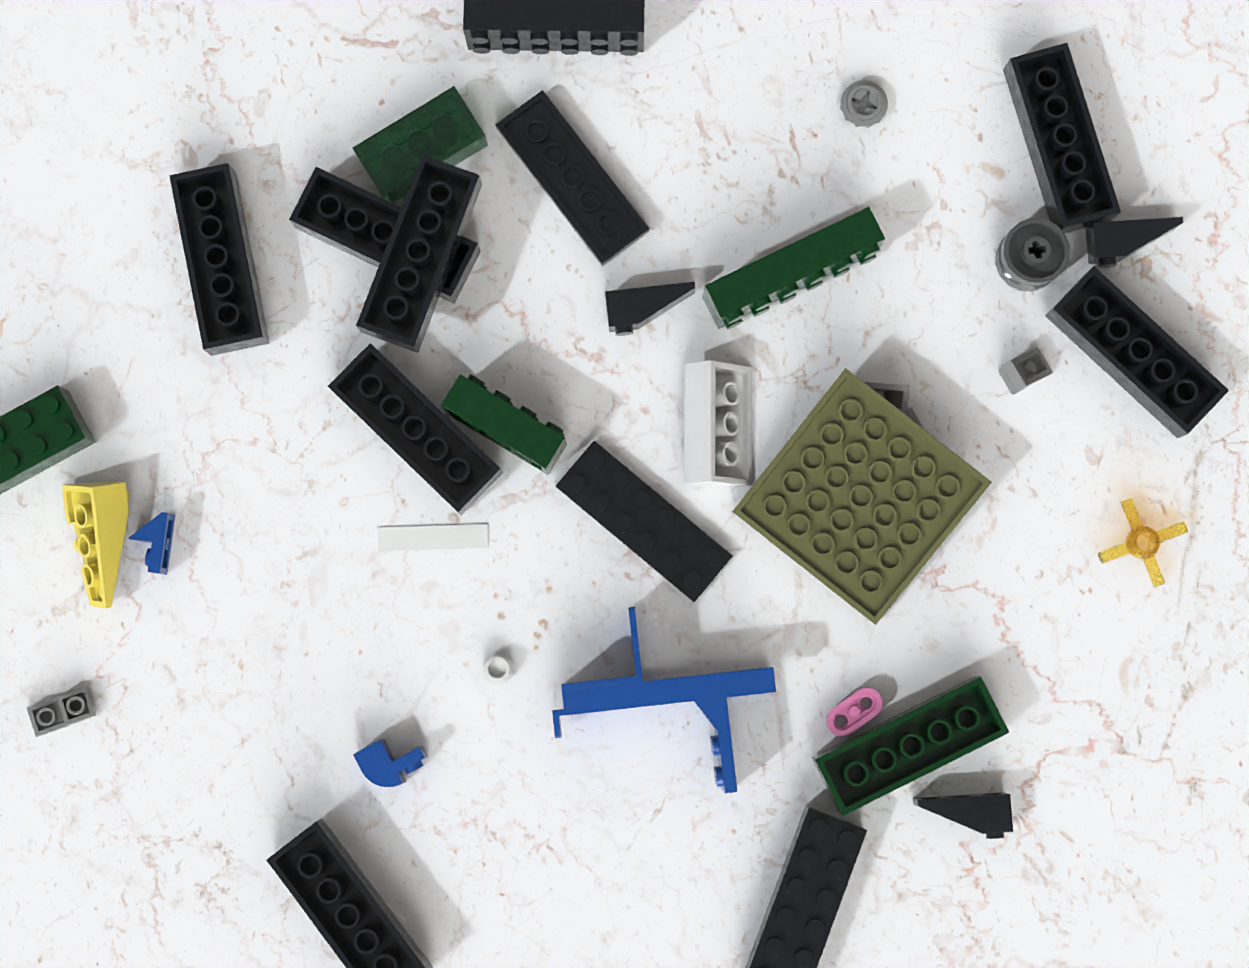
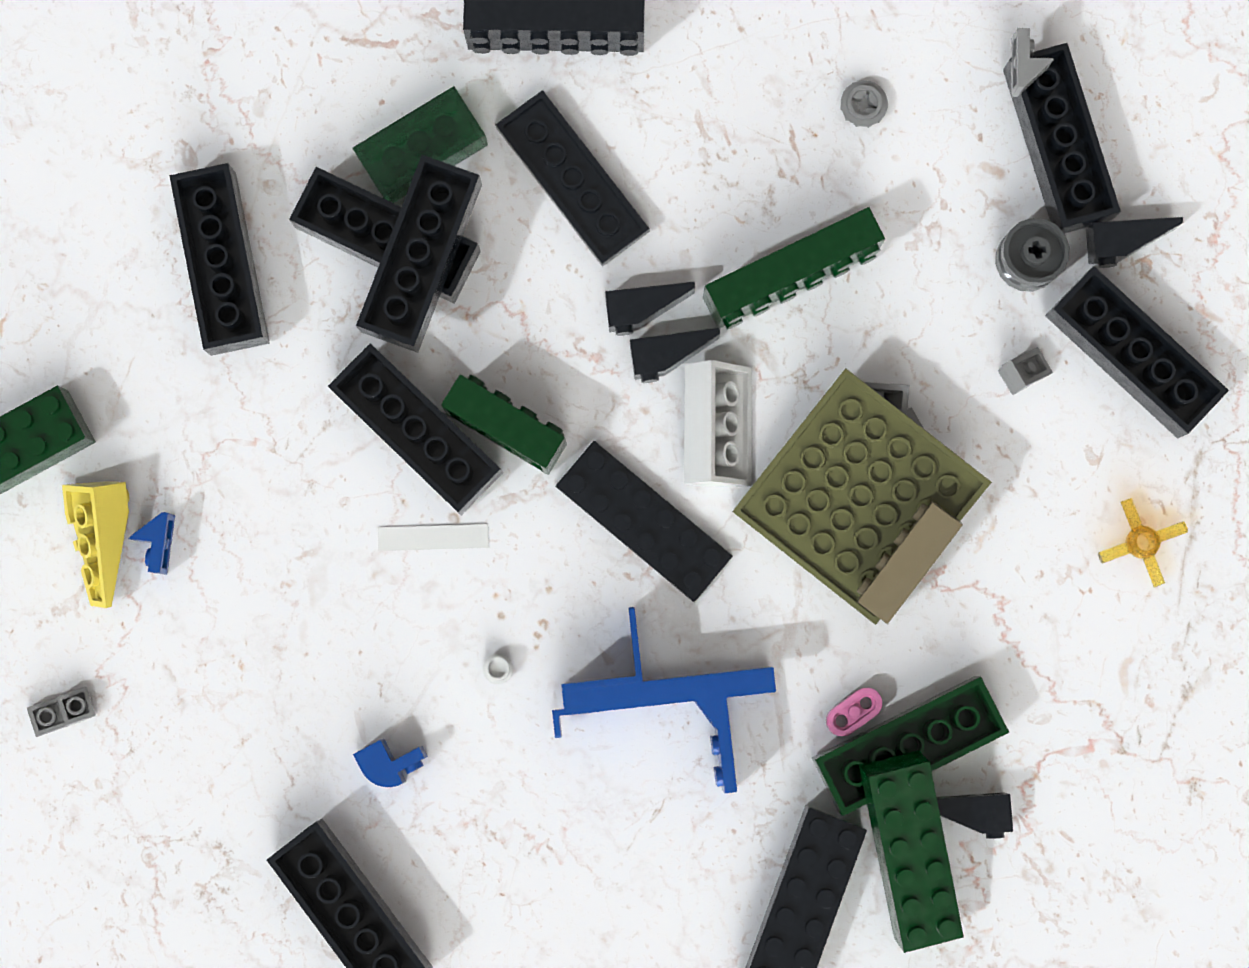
(664, 353): none -> black slope
(909, 562): none -> dark tan brick
(911, 851): none -> dark green brick
(1024, 67): none -> light grey slope

